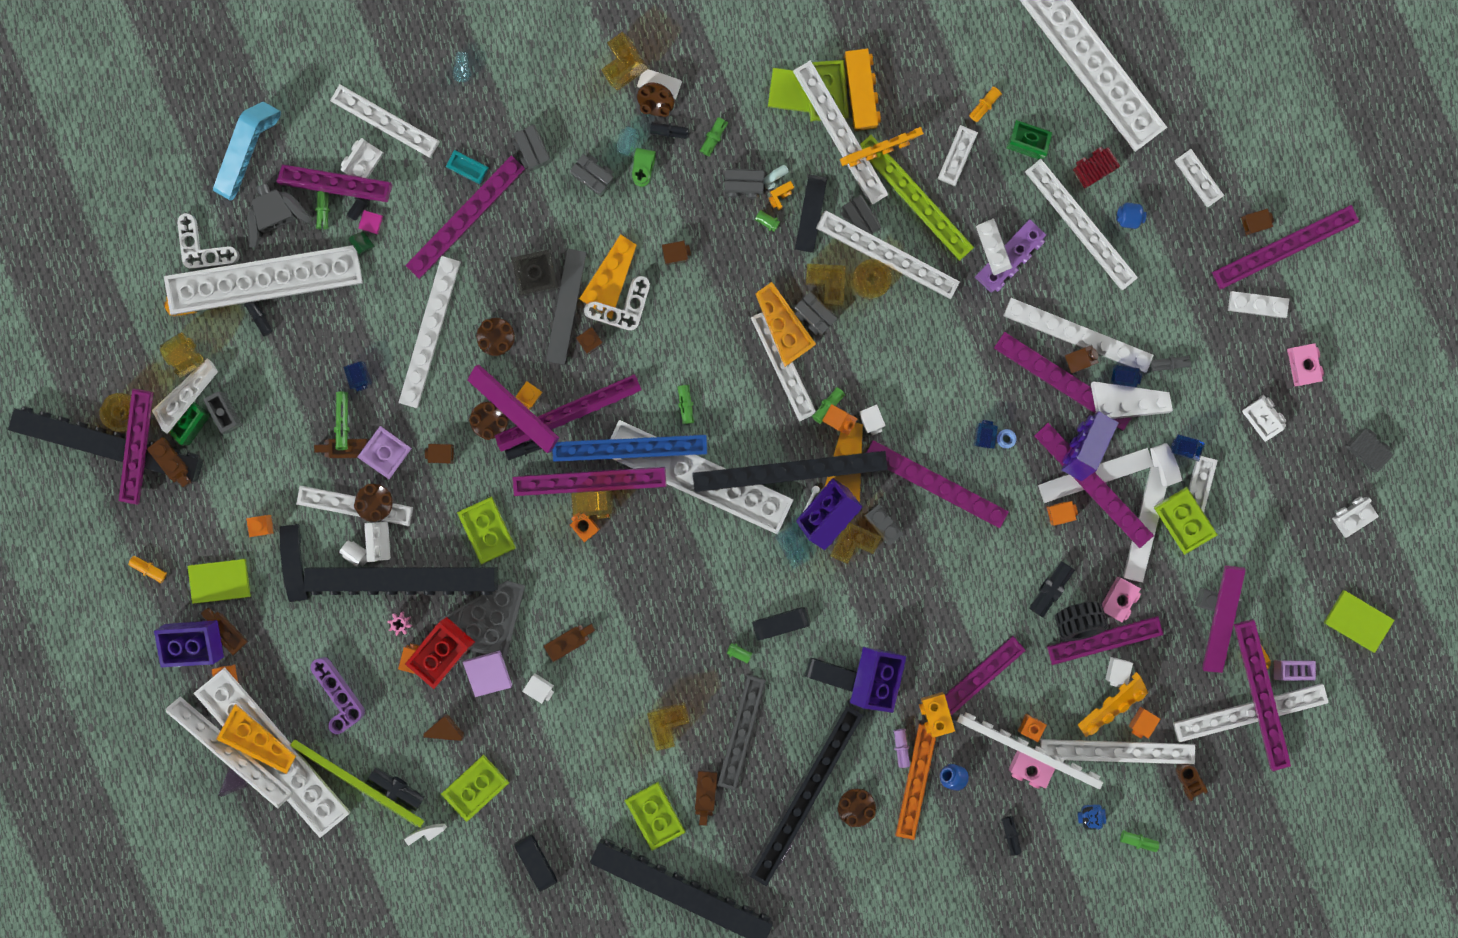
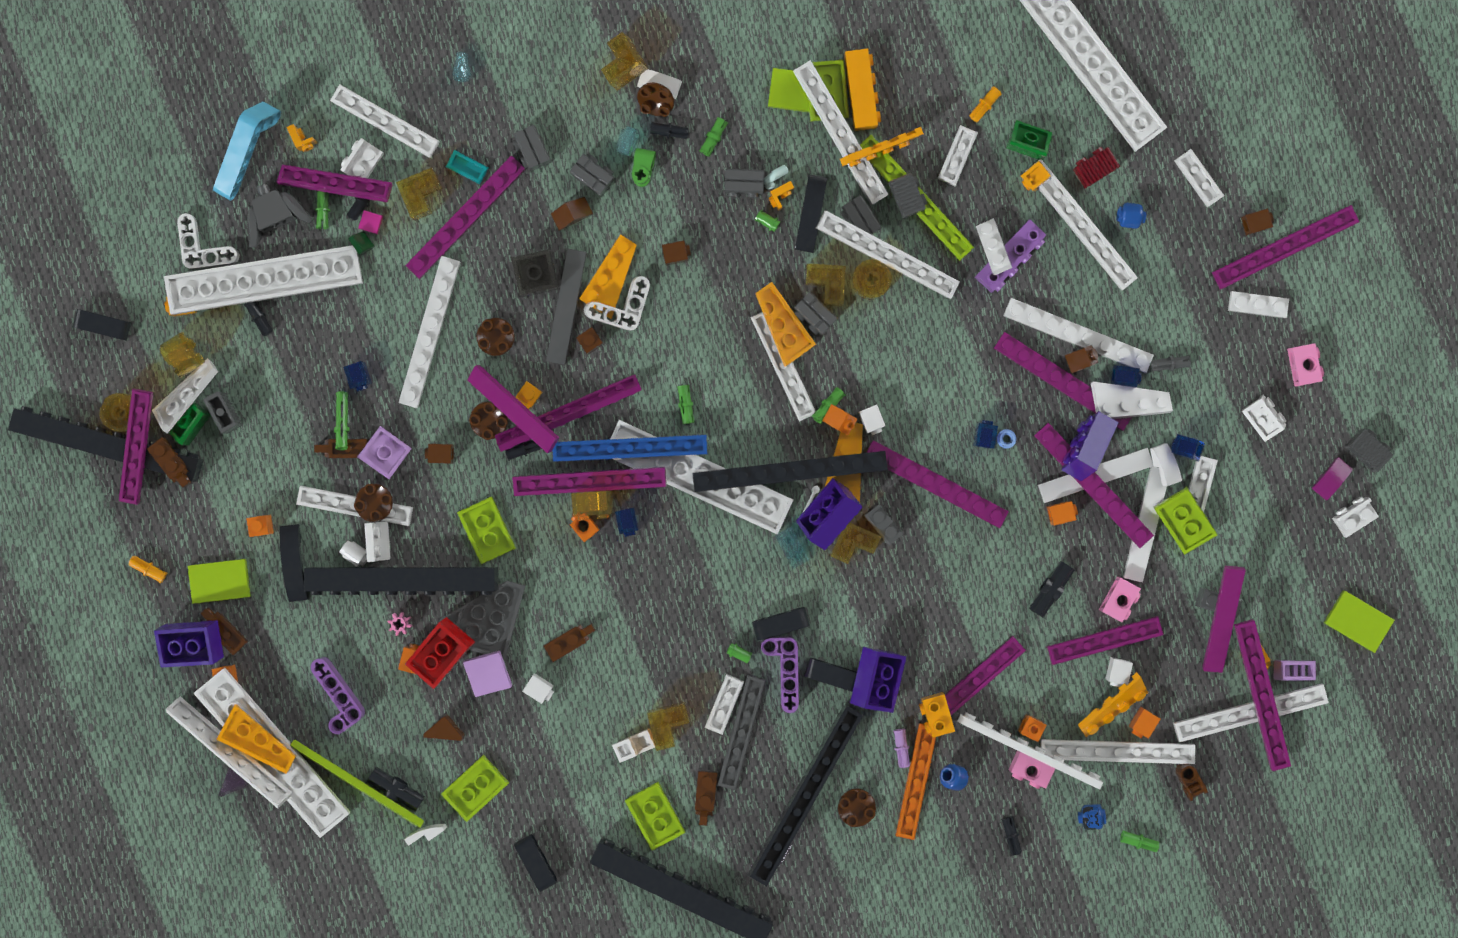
(101, 324): none -> black beam
(297, 136): none -> light orange bracket
(415, 188): none -> clear yellow brick
(571, 213): none -> reddish brown slope
(627, 521): none -> clear blue brick
(634, 745): none -> white slope
(724, 704): none -> white tile
(785, 674): none -> medium lavender beam
(907, 195): none -> dark grey brick
(1035, 176): none -> light orange bracket
(1081, 621): black tyre -> none
(1332, 479): none -> magenta slope

